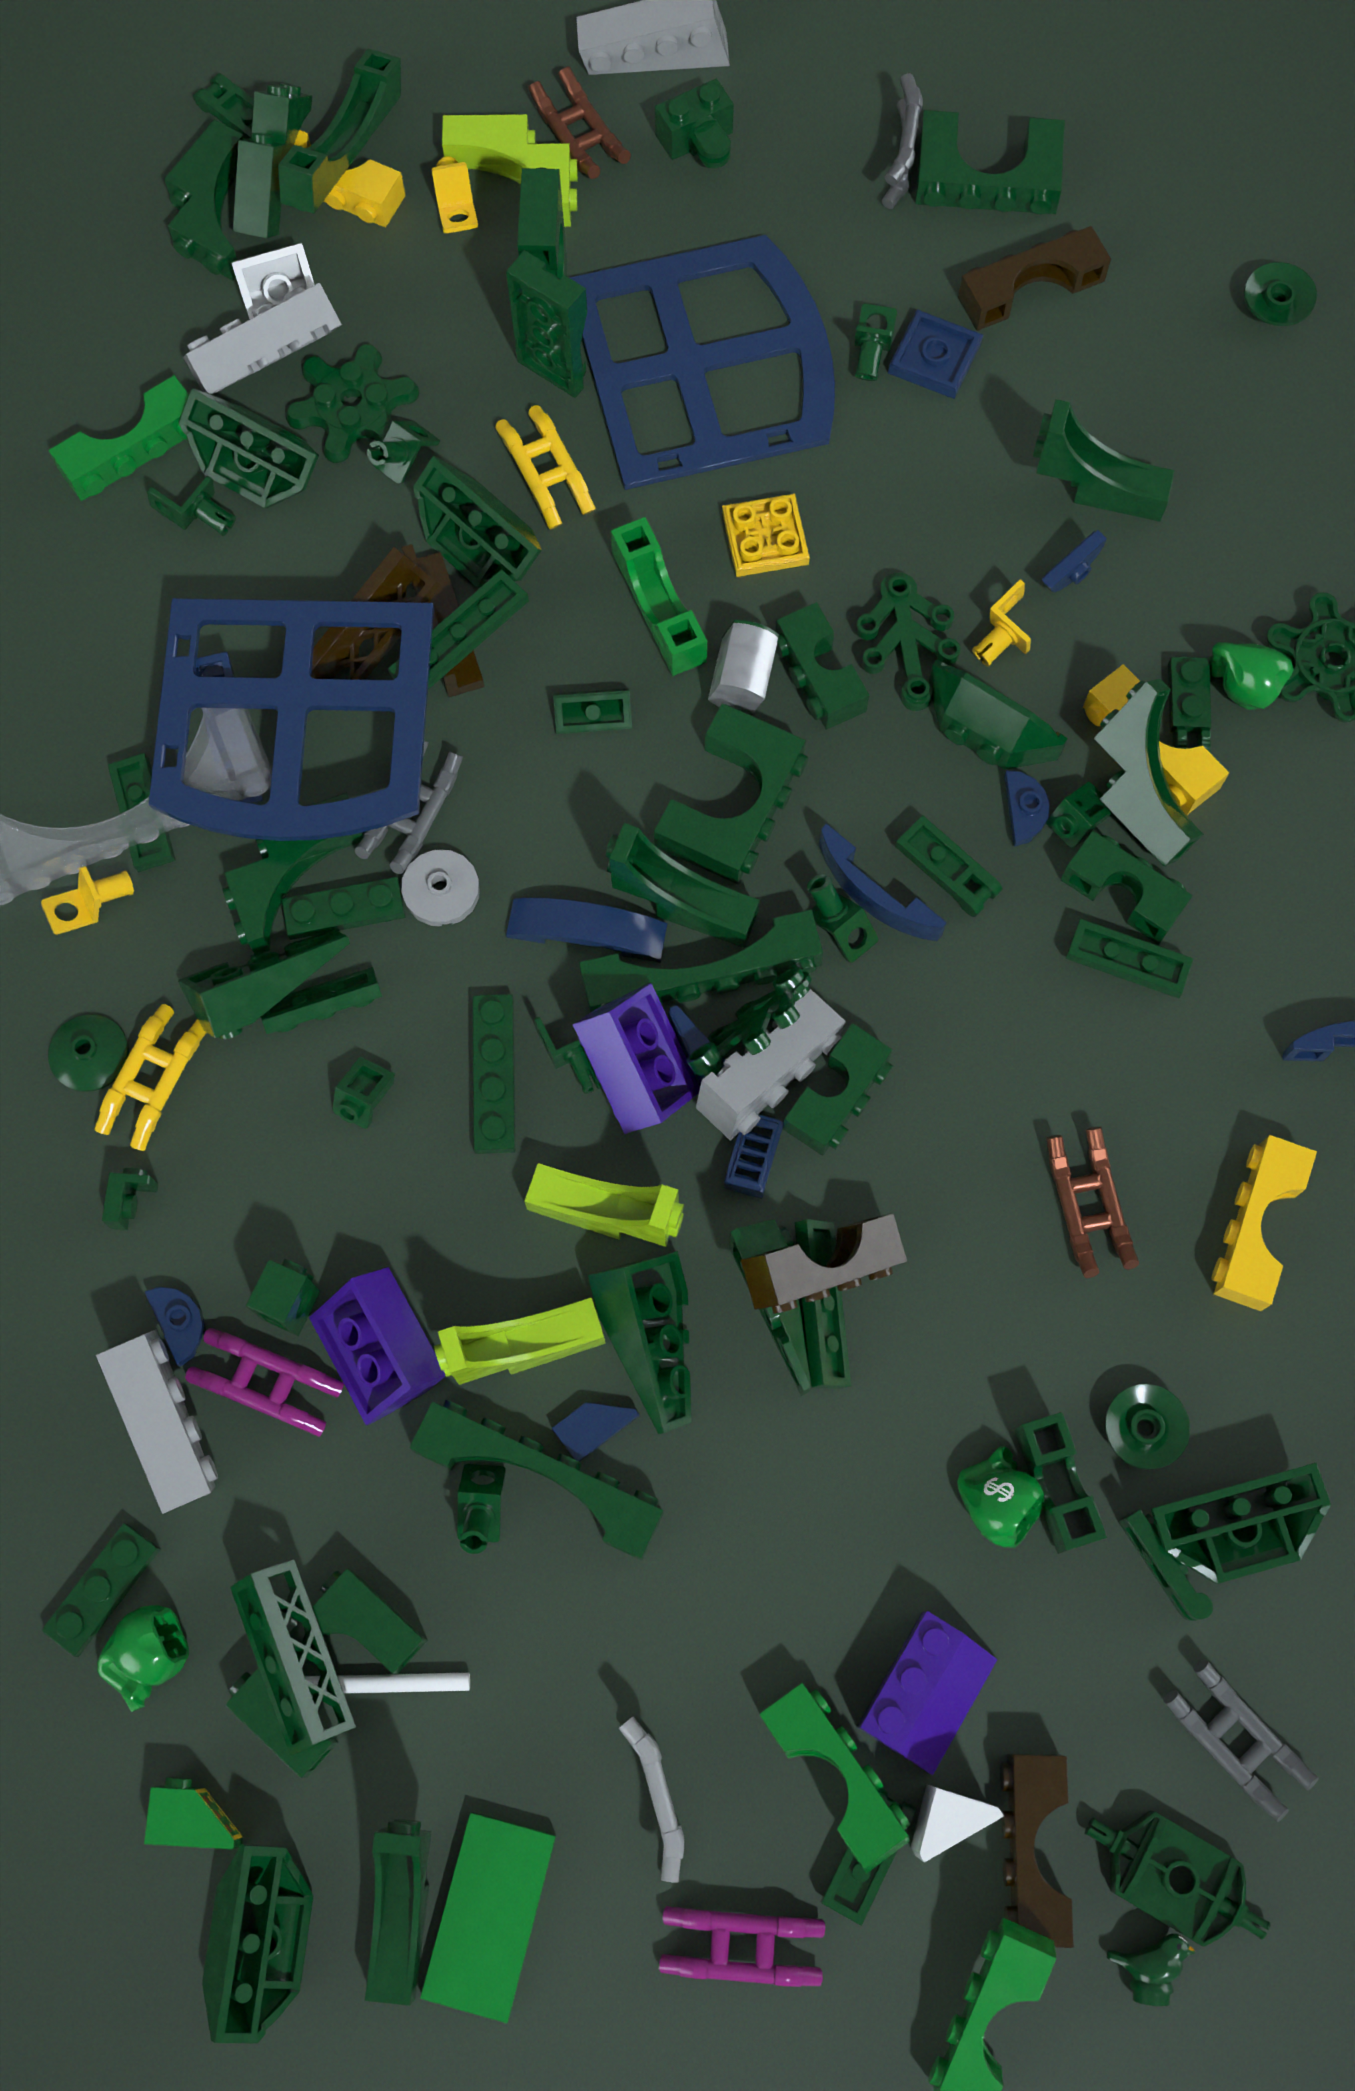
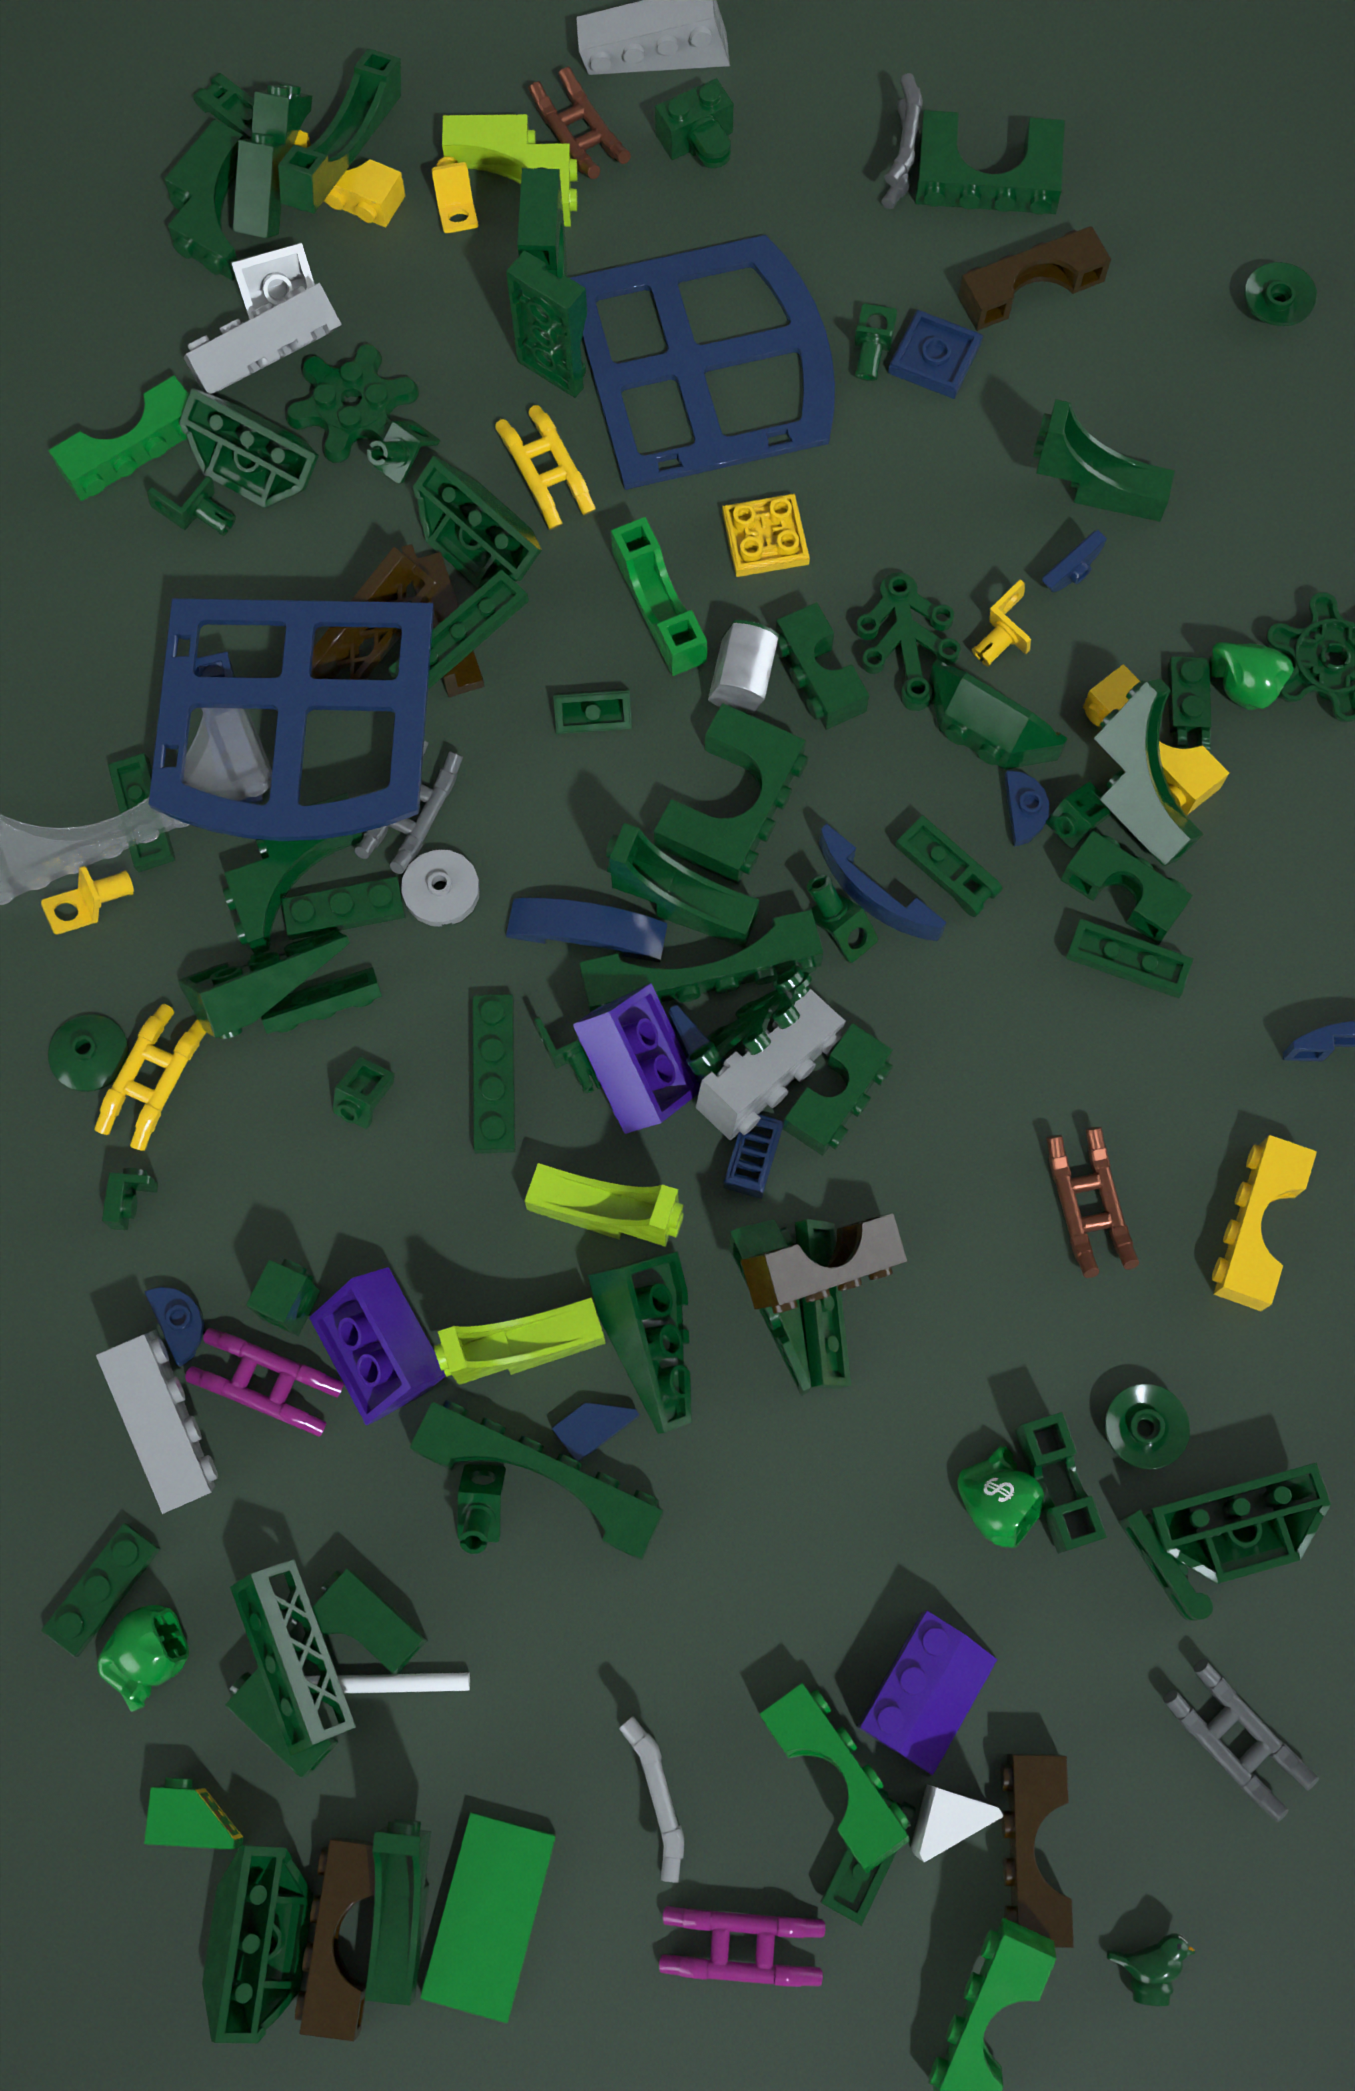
(333, 1996): none -> dark brown arch
(1141, 1869): dark green plate -> none

